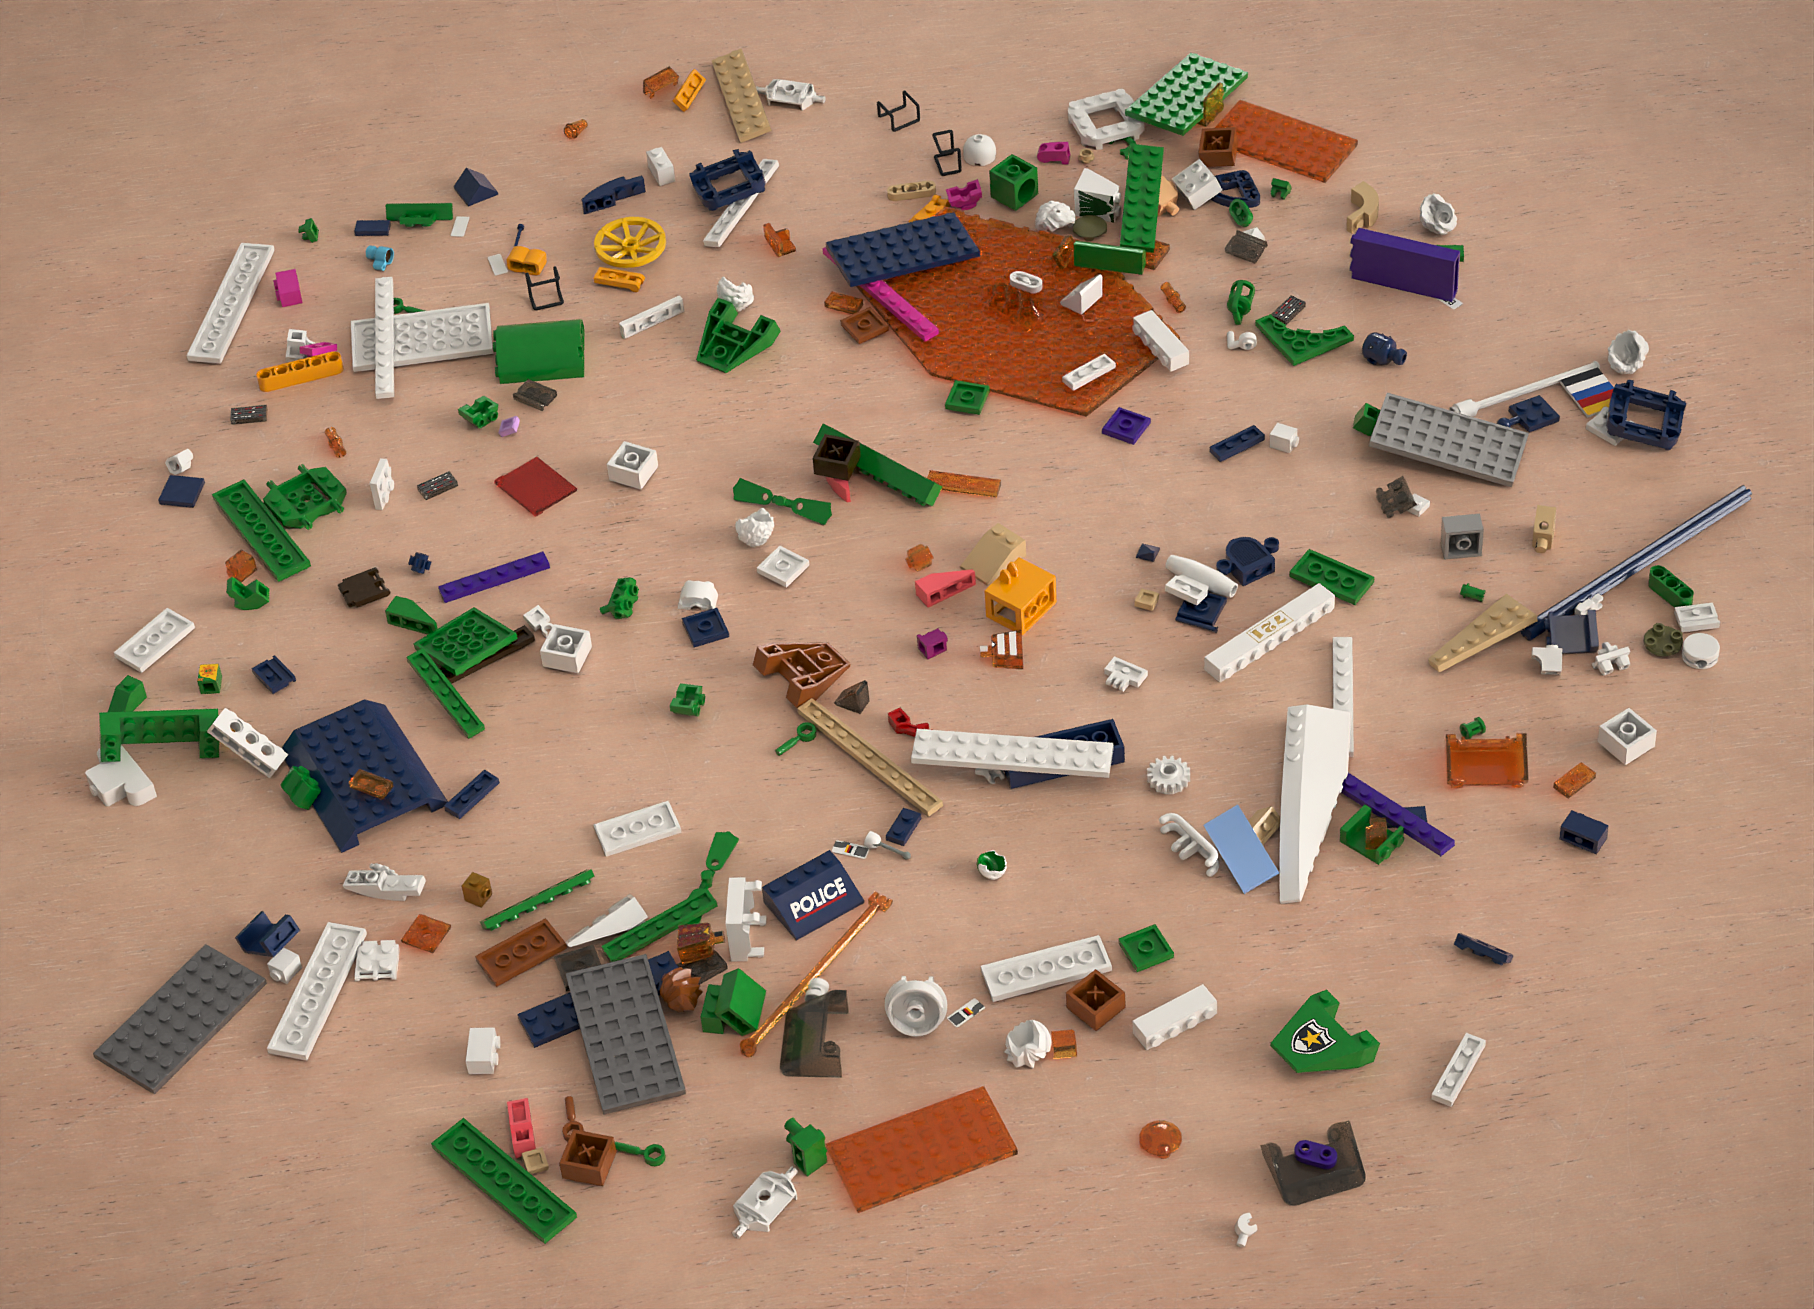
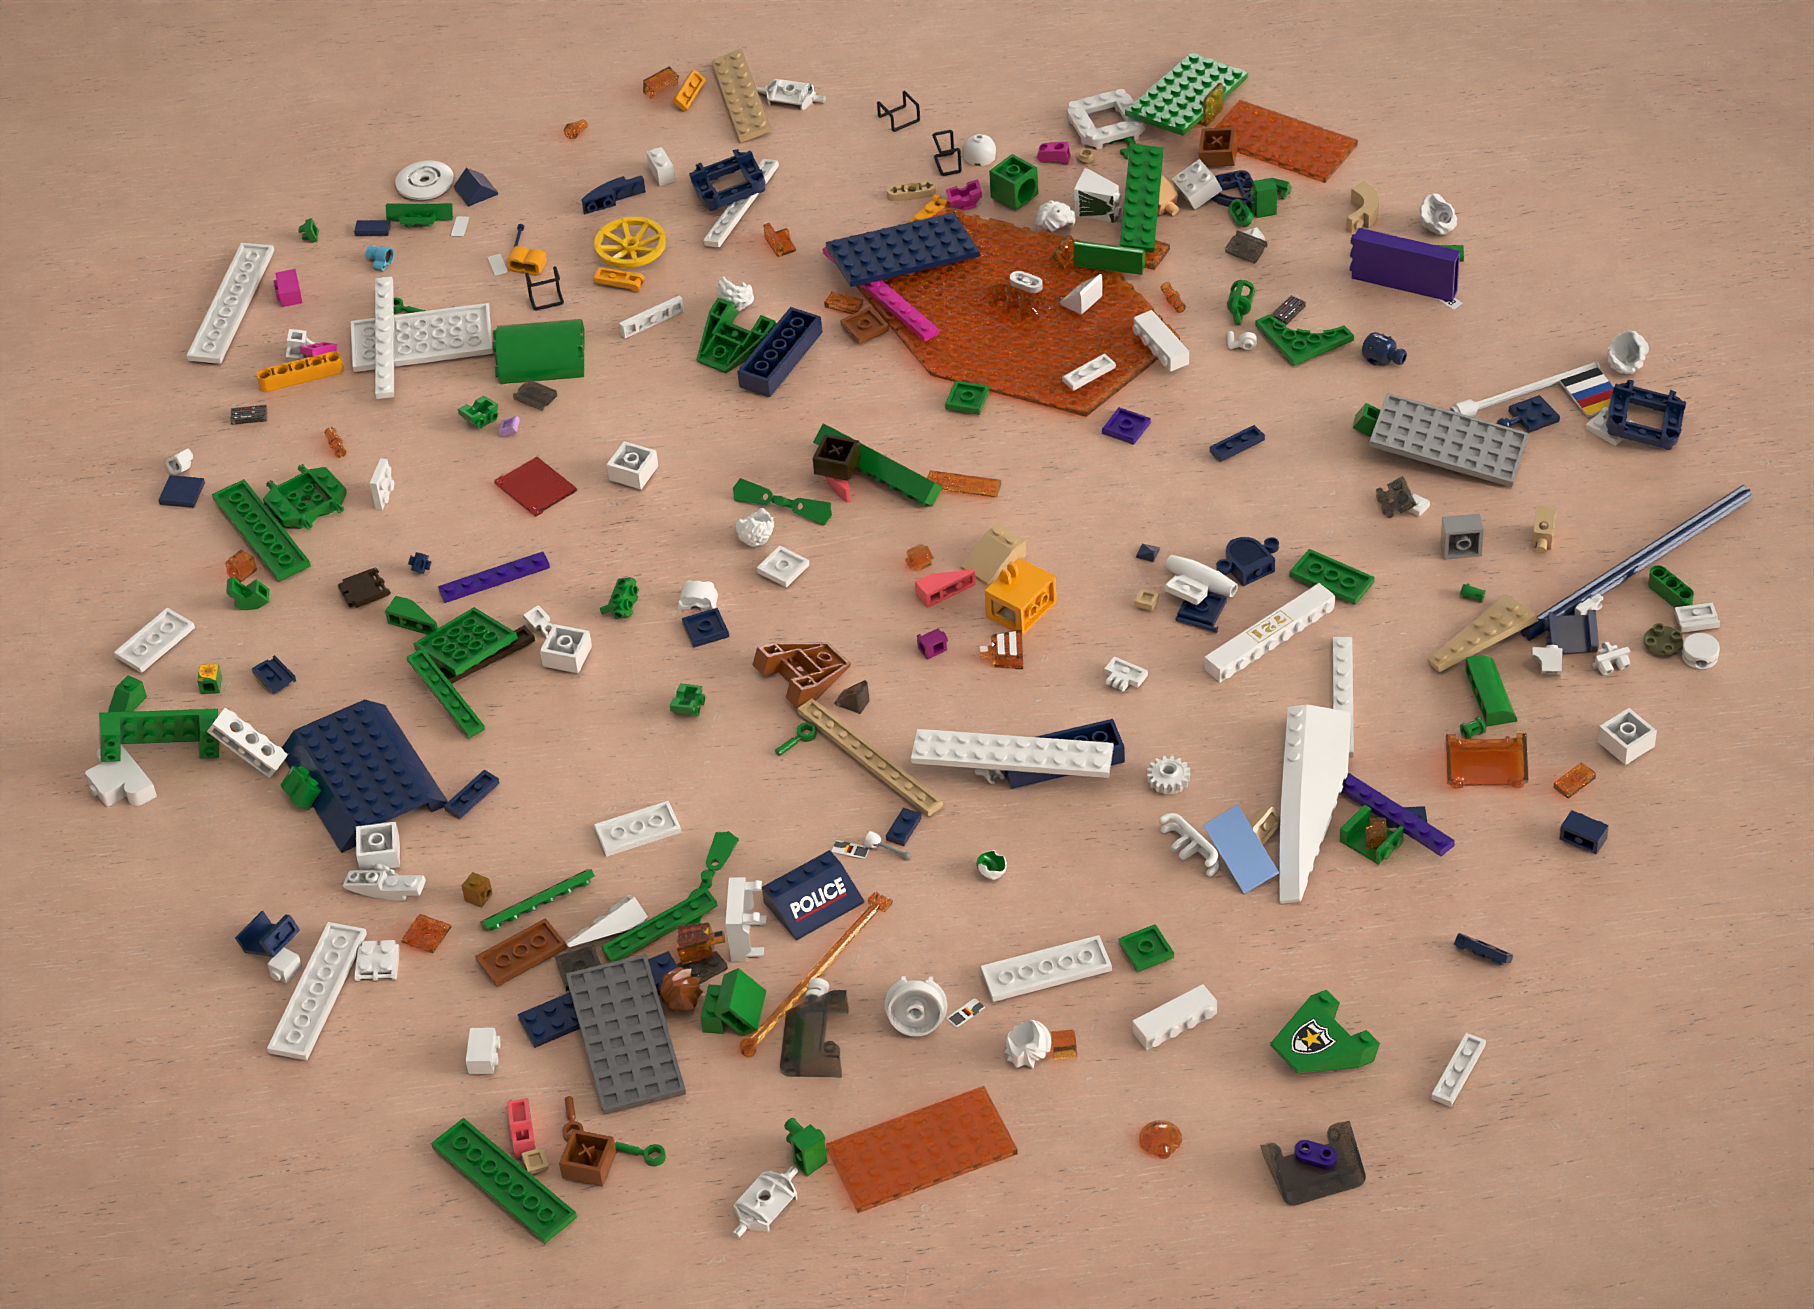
(179, 1019): flat silver plate -> none
(371, 784): clear orange plate -> none
(378, 845): none -> white brick
(424, 190): none -> white piece
(437, 485): tile -> none
(779, 352): none -> dark blue brick
(901, 723): red piece -> none
(1090, 227): olive dish -> none
(1095, 1000): dark orange brick -> none
(1243, 1230): white piece -> none
(1264, 198): none -> green brick
(1283, 438): white brick -> none
(1489, 690): none -> green brick

